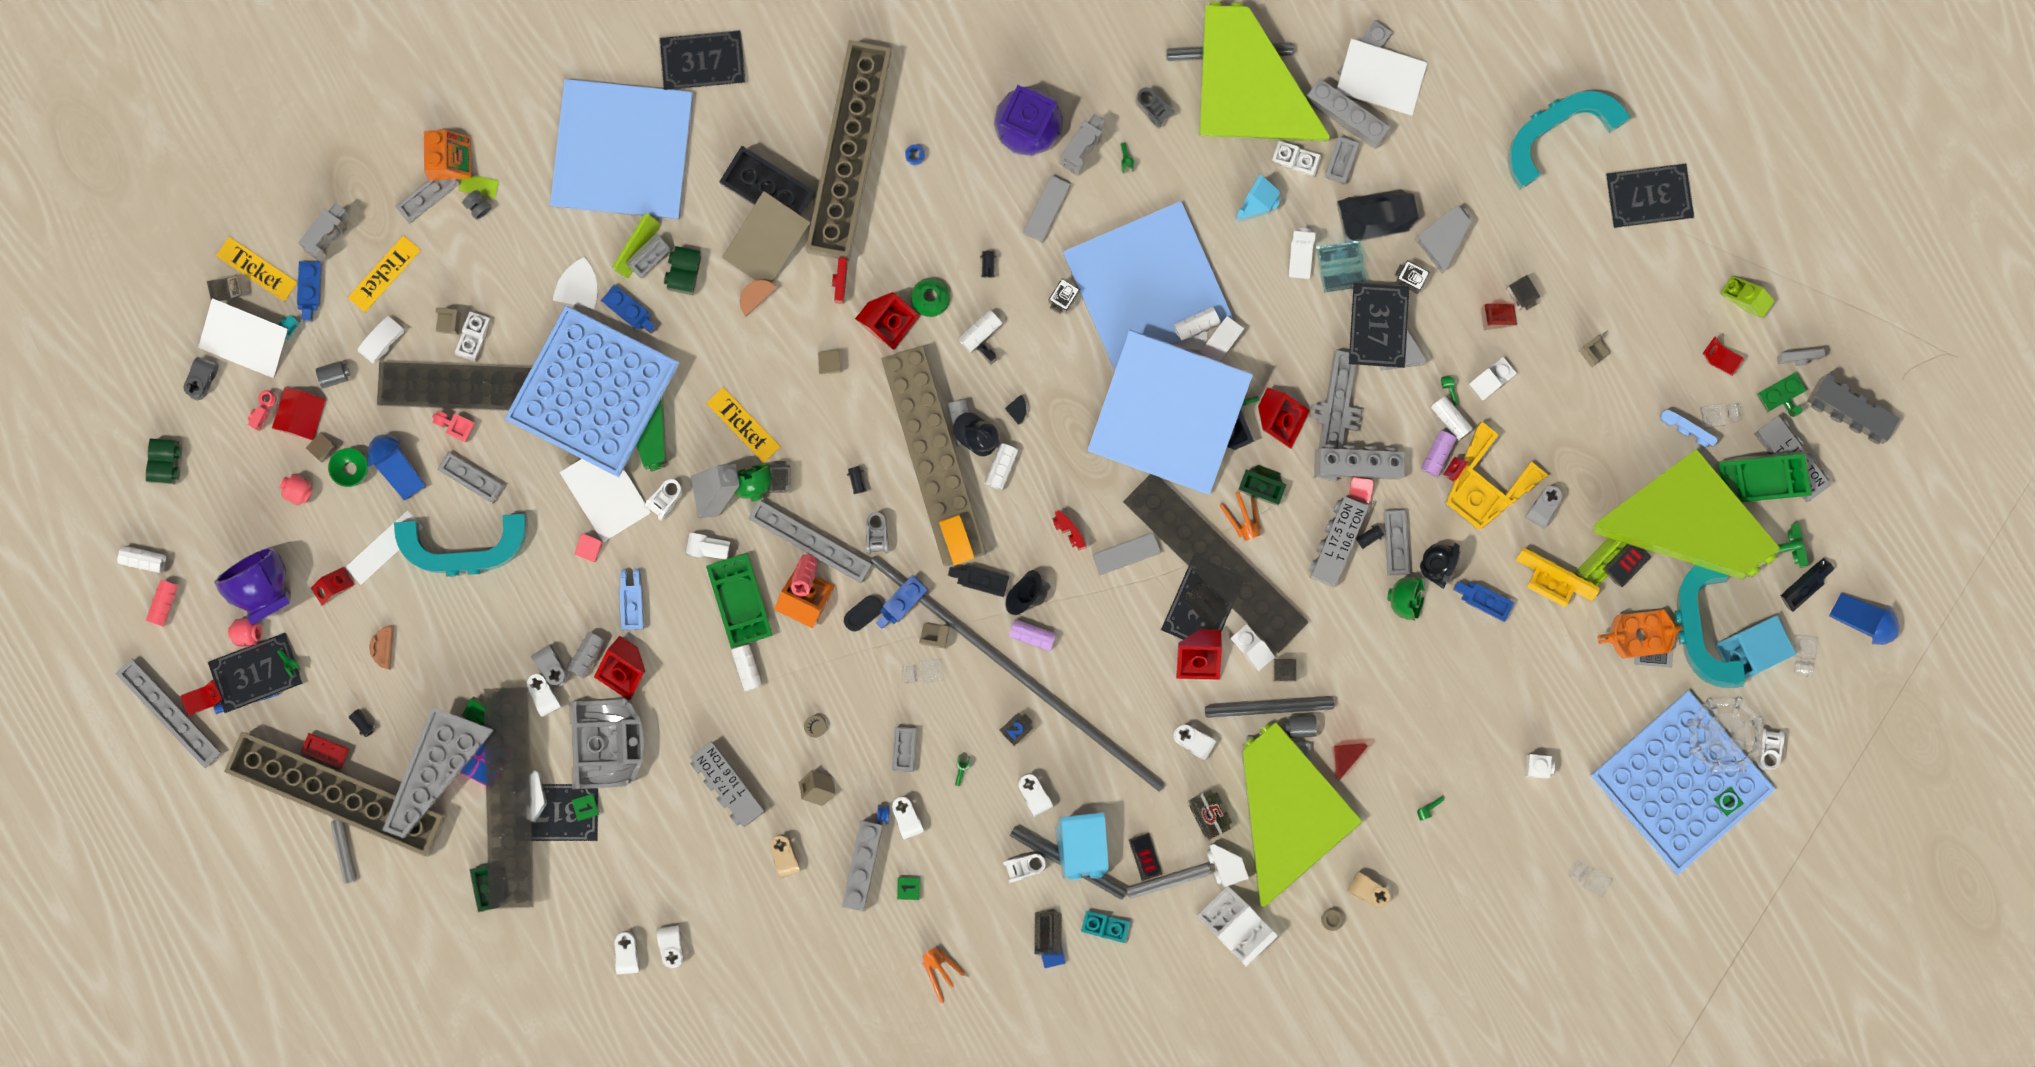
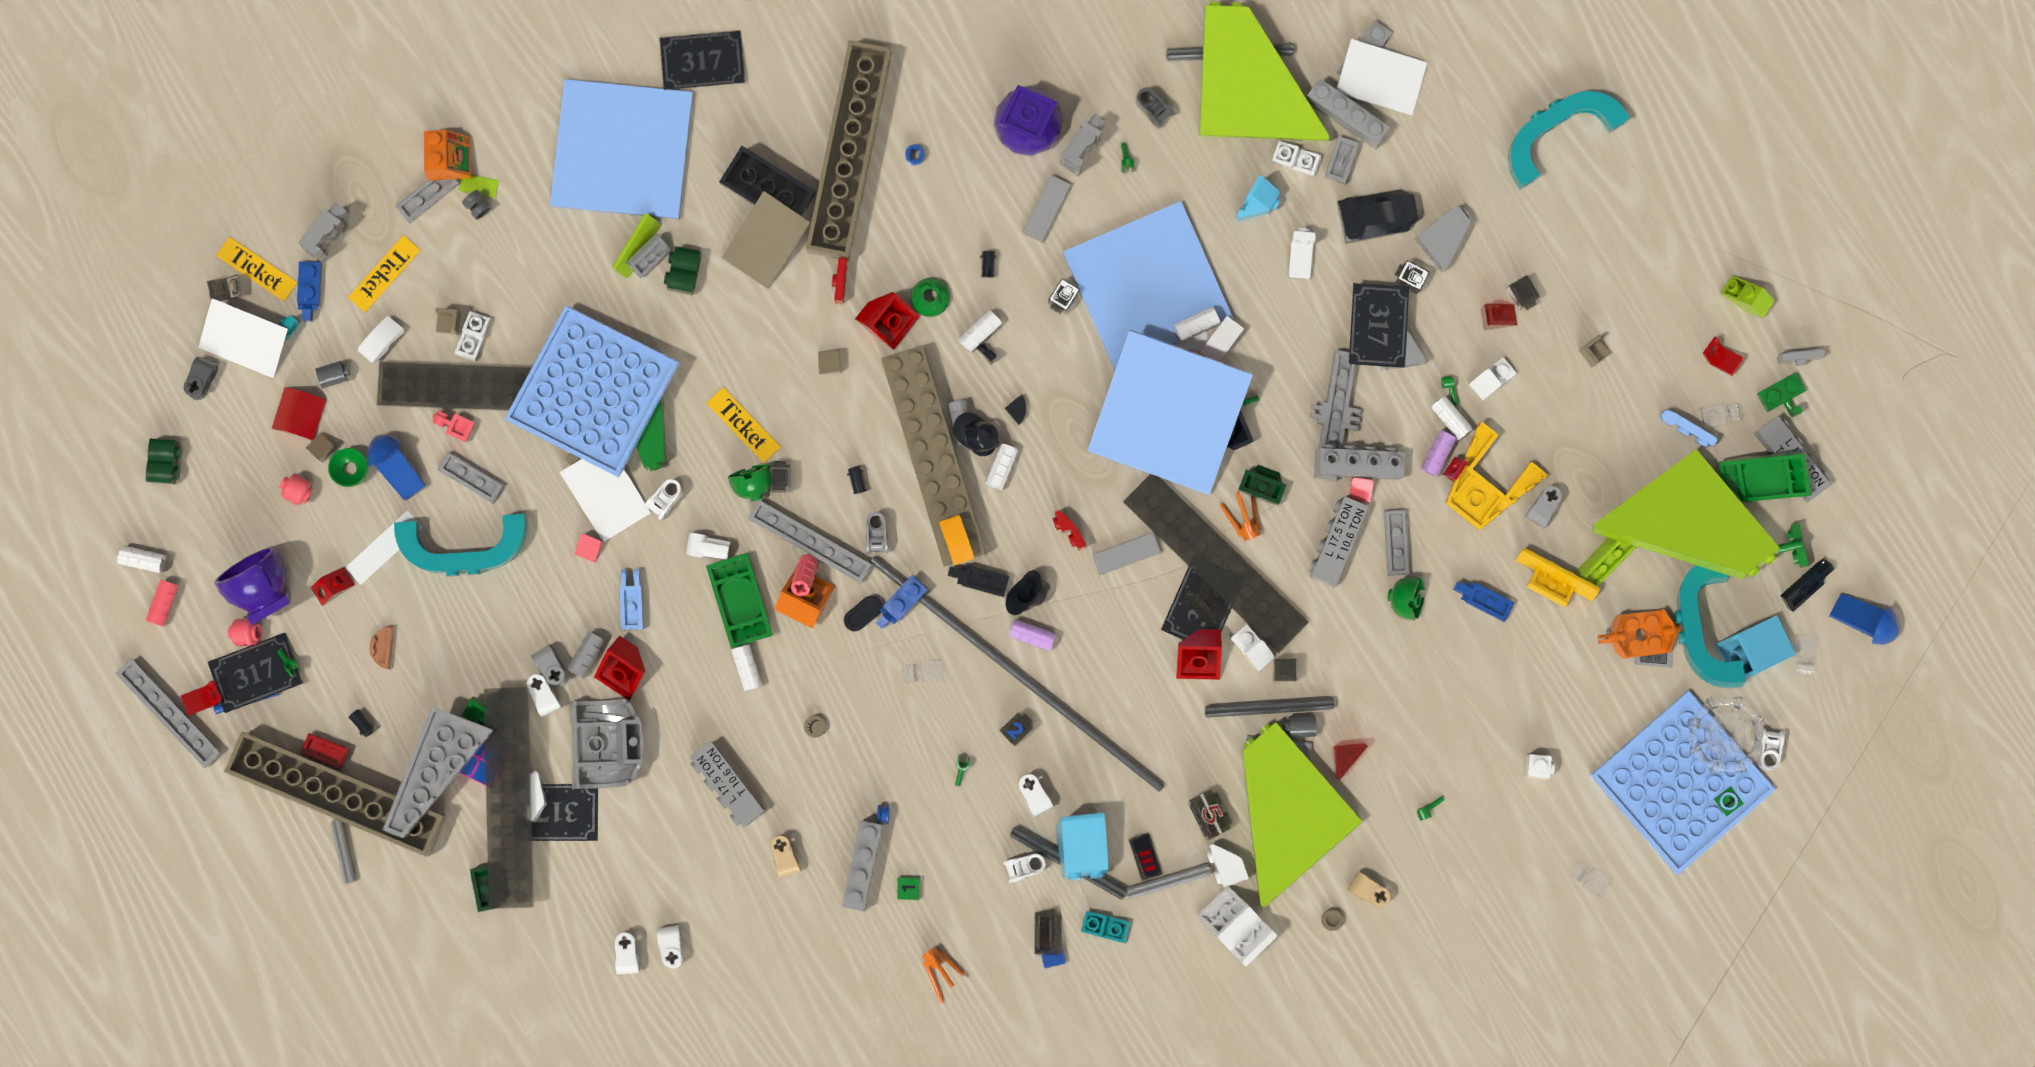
(258, 416): coral plate -> none
(577, 285): white sticker -> none
(585, 807): green tile -> none
(627, 309): blue hinge -> none
(714, 489): light grey slope -> none
(755, 294): nougat tile -> none
(816, 788): dark tan panel -> none
(904, 749): light grey plate -> none
(908, 822): white piece -> none
(934, 635): dark tan panel -> none
(1198, 742): white piece -> none
(1281, 416): red slope -> none
(1341, 266): clear light blue slope -> none
(1370, 536): black pin -> none
(1440, 563): black hair -> none
(1626, 564): slope -> none
(1650, 195): black sticker -> none
(1852, 409): dark grey wedge -> none

